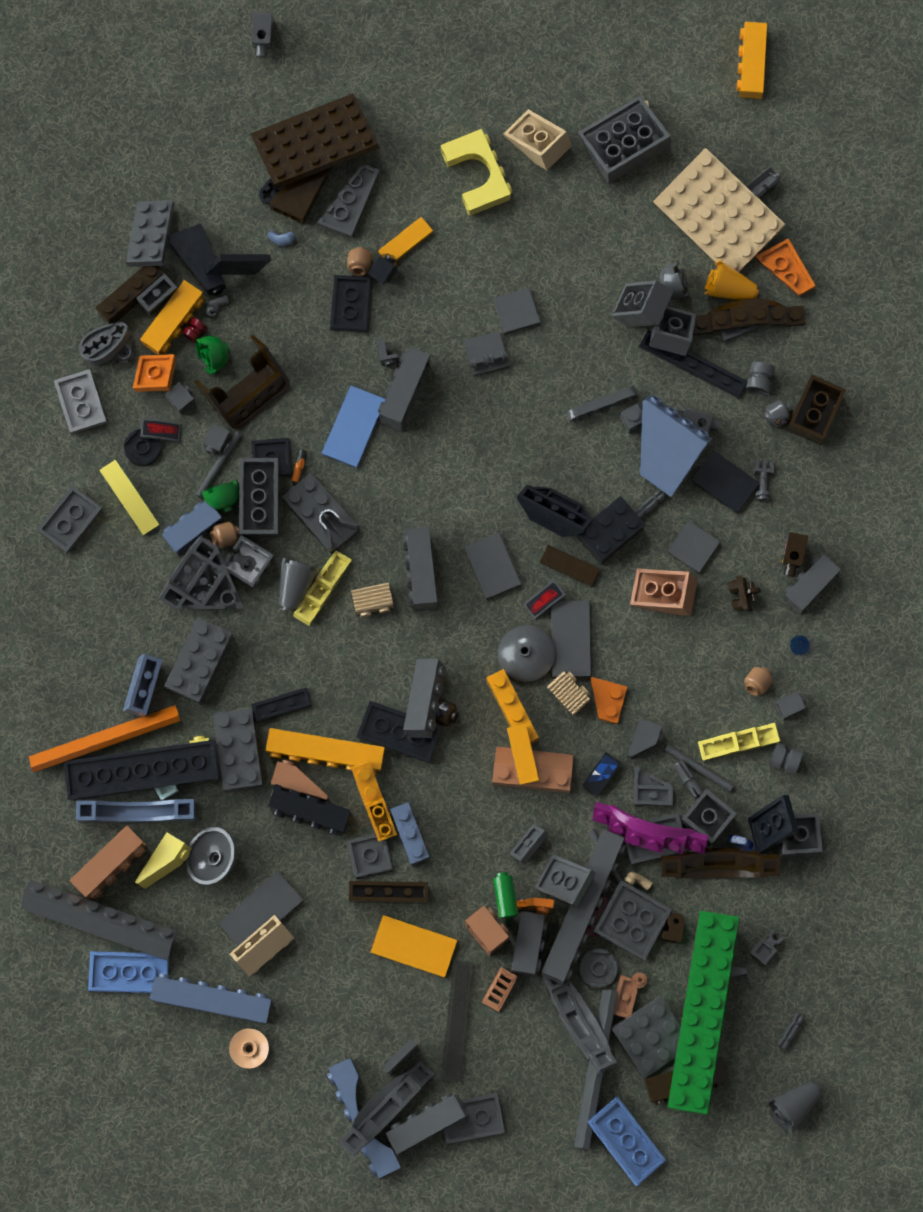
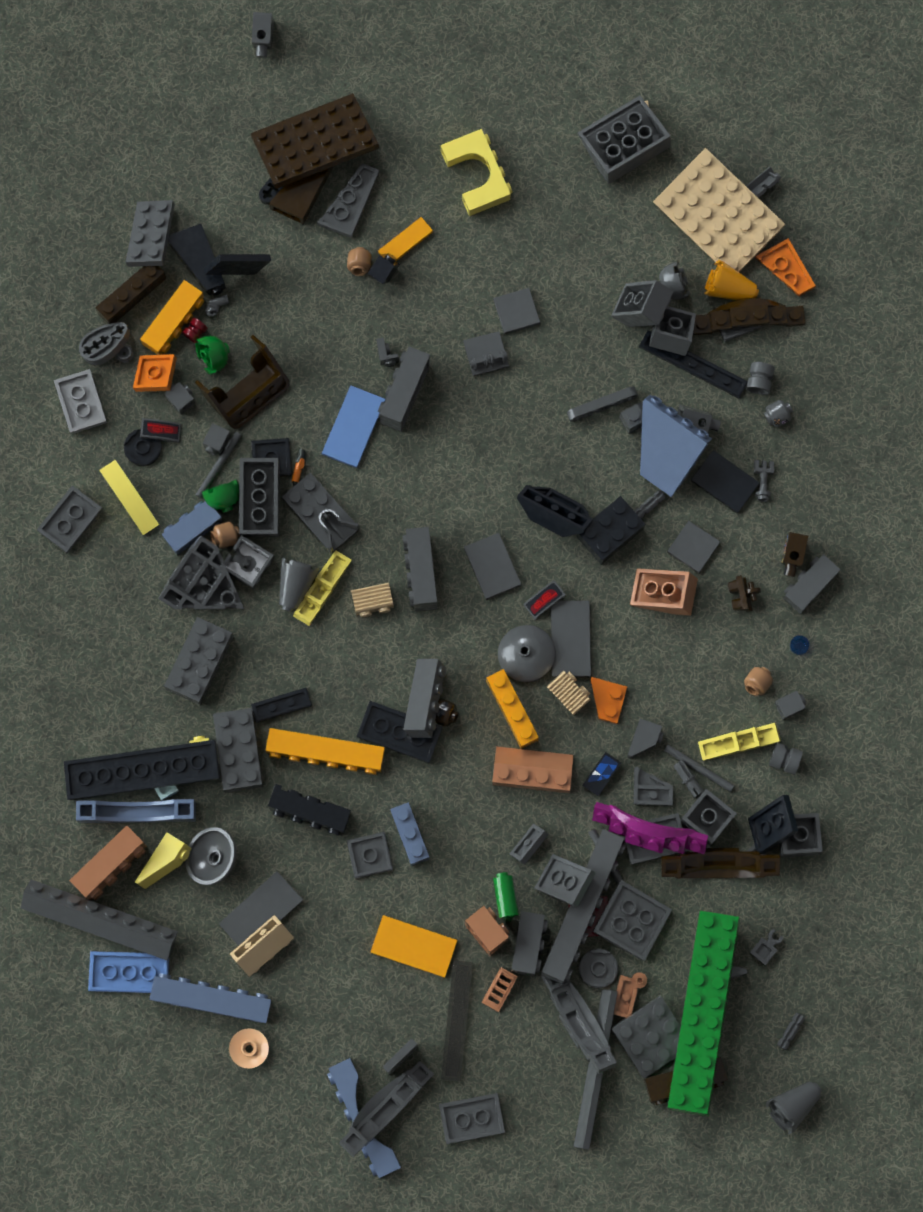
(104, 738): orange tile -> none
(142, 685): sand blue brick -> none
(156, 294): dark grey brick -> none
(281, 240): sand blue arm -> none
(292, 778): nougat slope -> none
(350, 303): black tile -> none
(373, 801): light orange slope -> none
(388, 892): dark brown brick -> none
(427, 1124): dark grey brick -> none
(522, 754): light orange tile -> none
(538, 139): tan slope -> none
(540, 905): orange wing -> none
(569, 565): dark brown tile -> none
(626, 1141): medium blue tile -> none
(633, 877): tan arm -> none
(675, 929): dark brown leg -> none
(740, 842): clear blue tile -> none
(753, 60): light orange brick -> none
(816, 409): dark brown brick -> none

